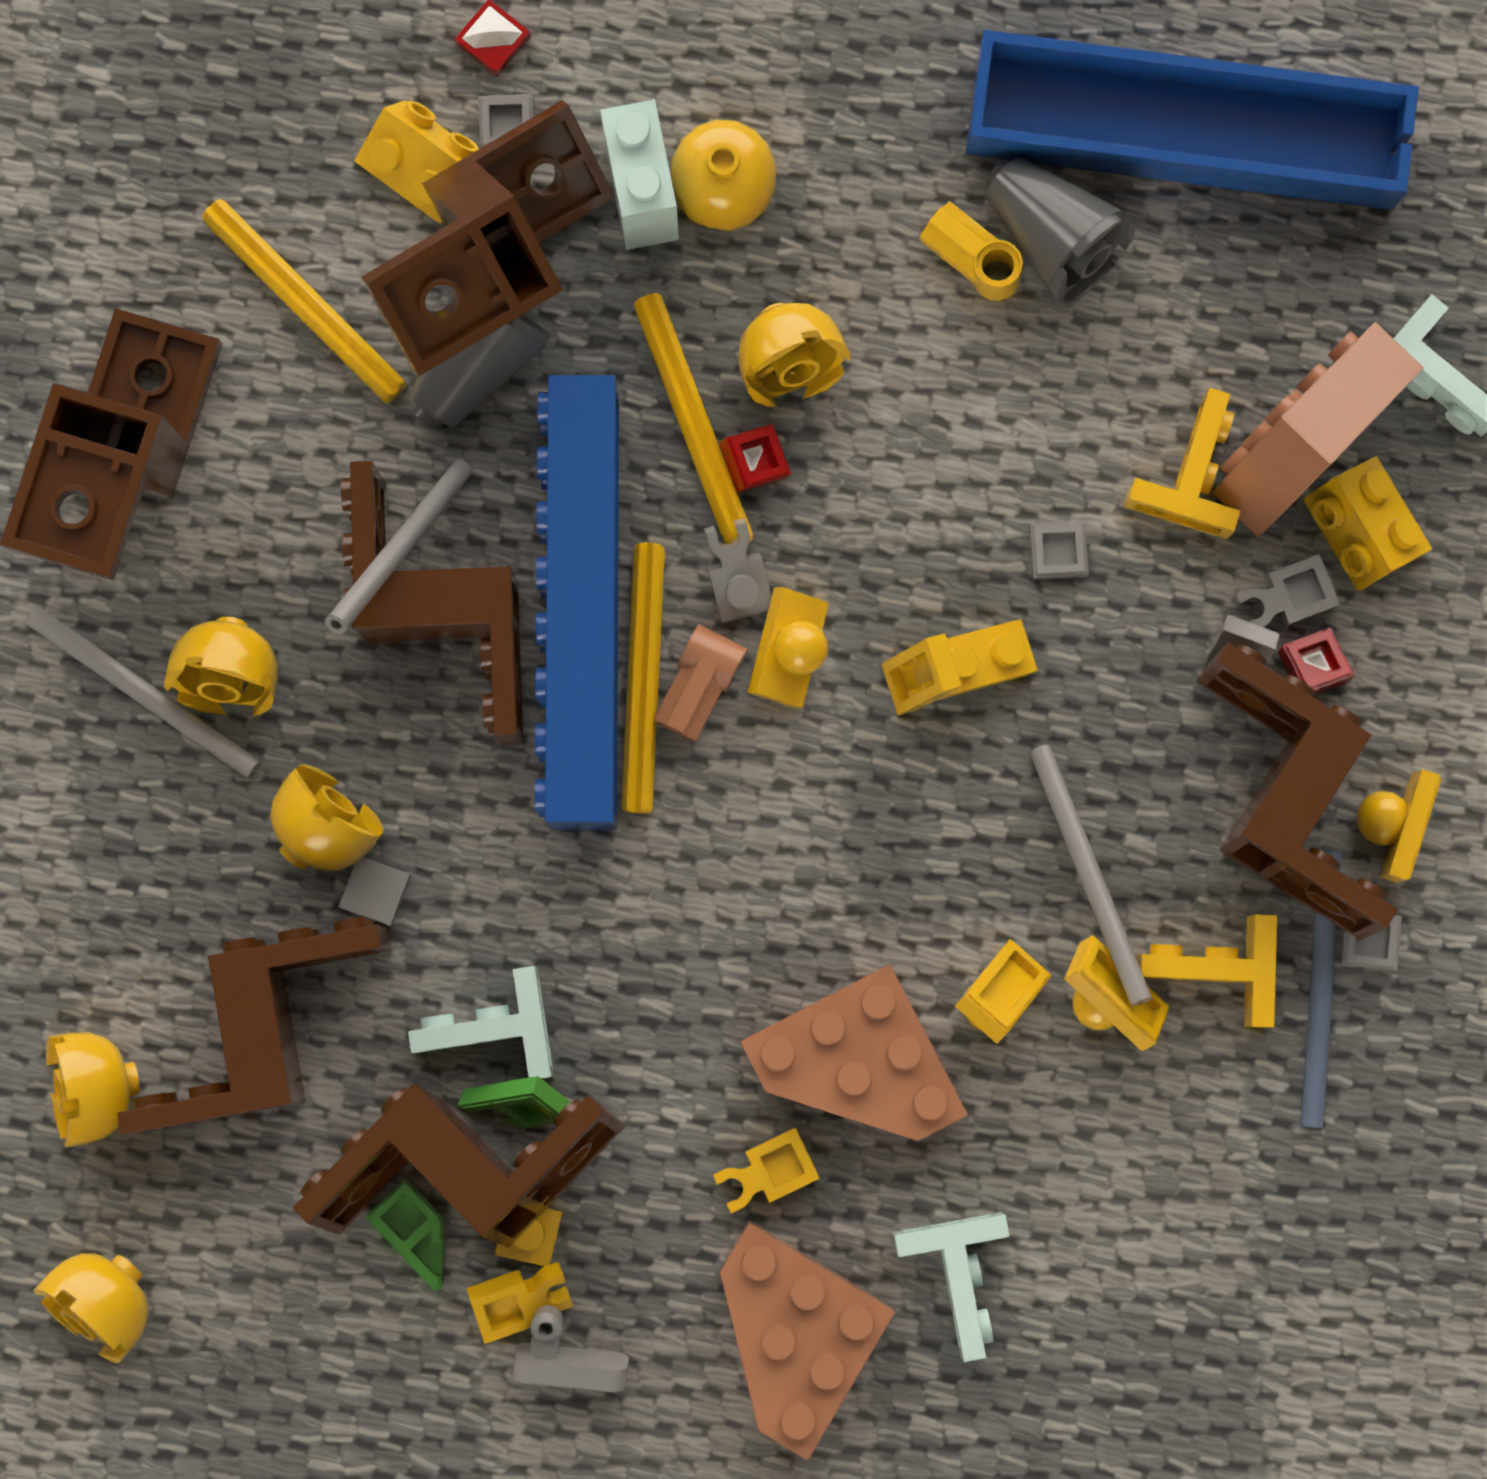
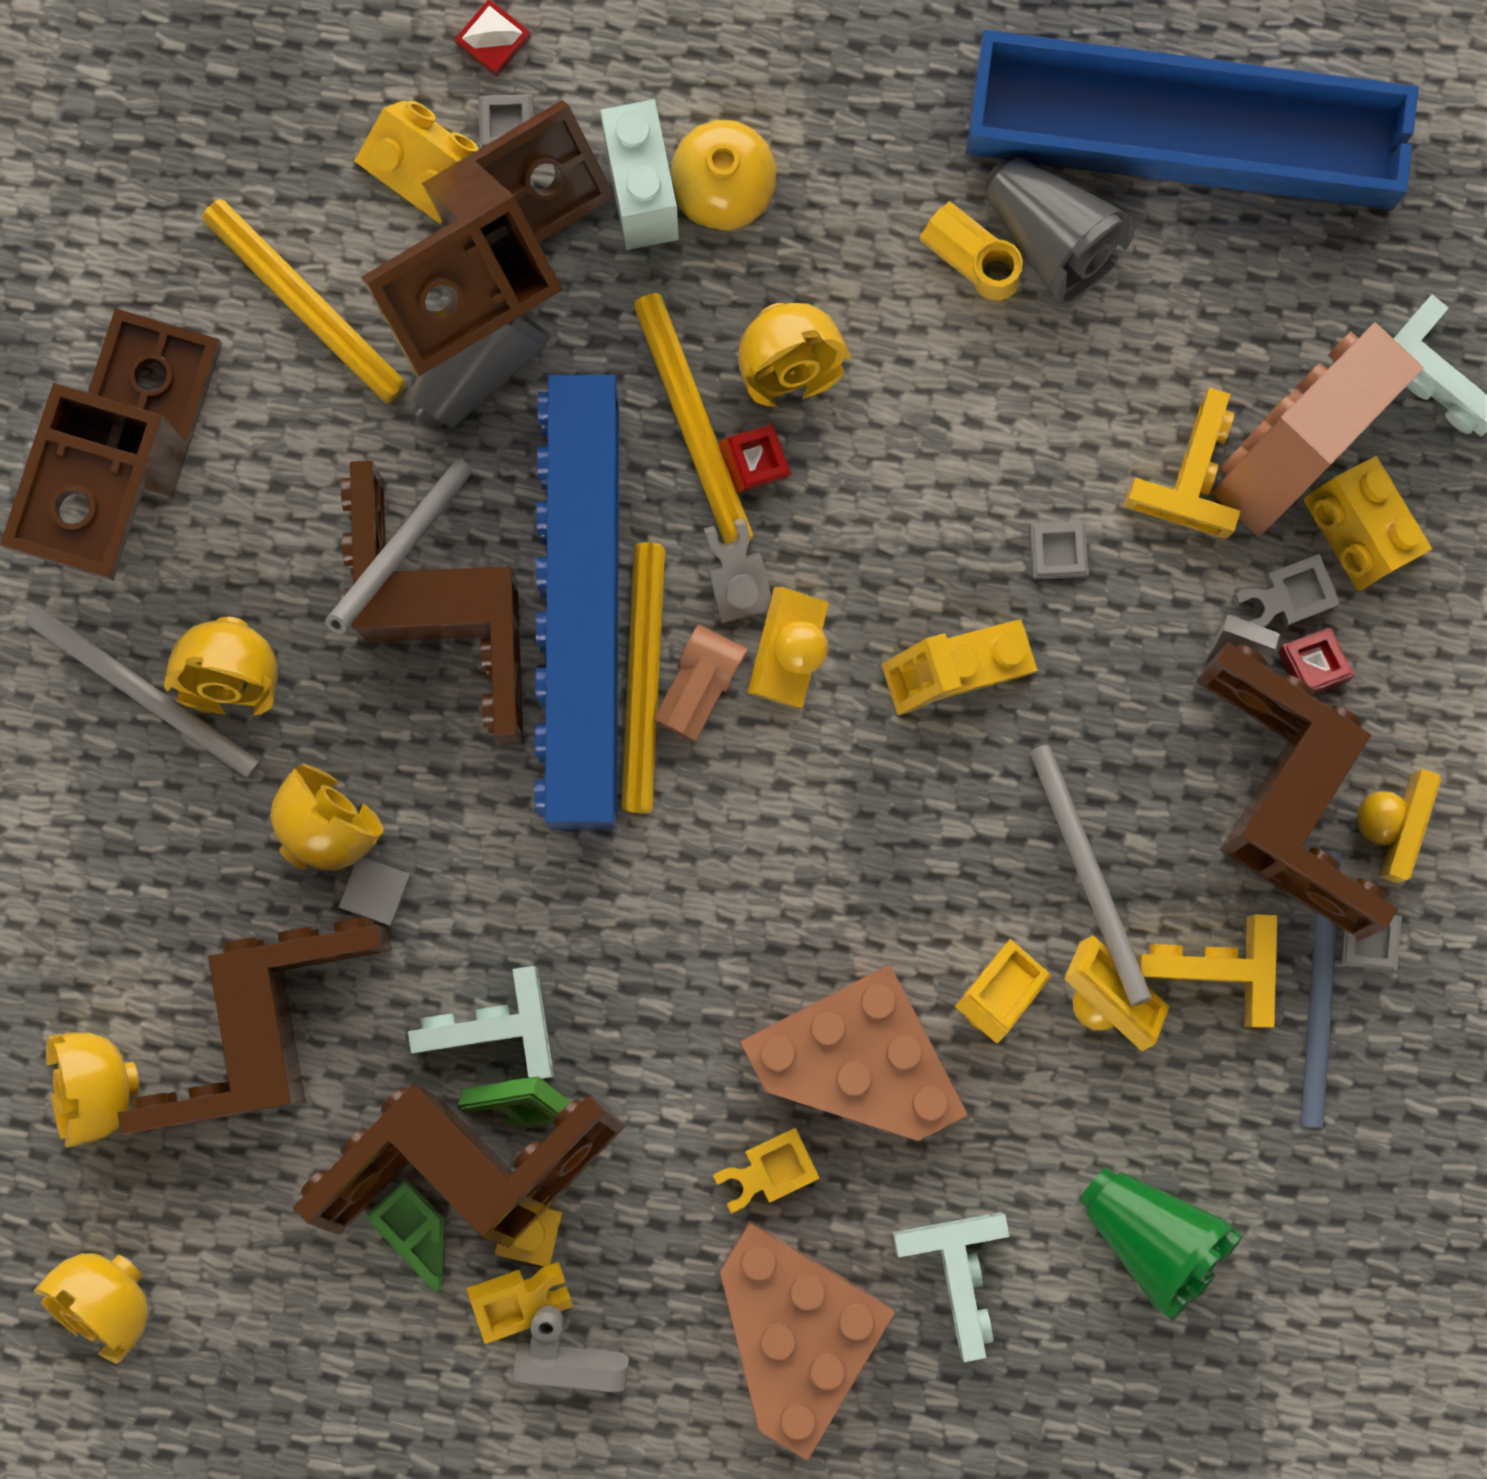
(1159, 1238): none -> green cone

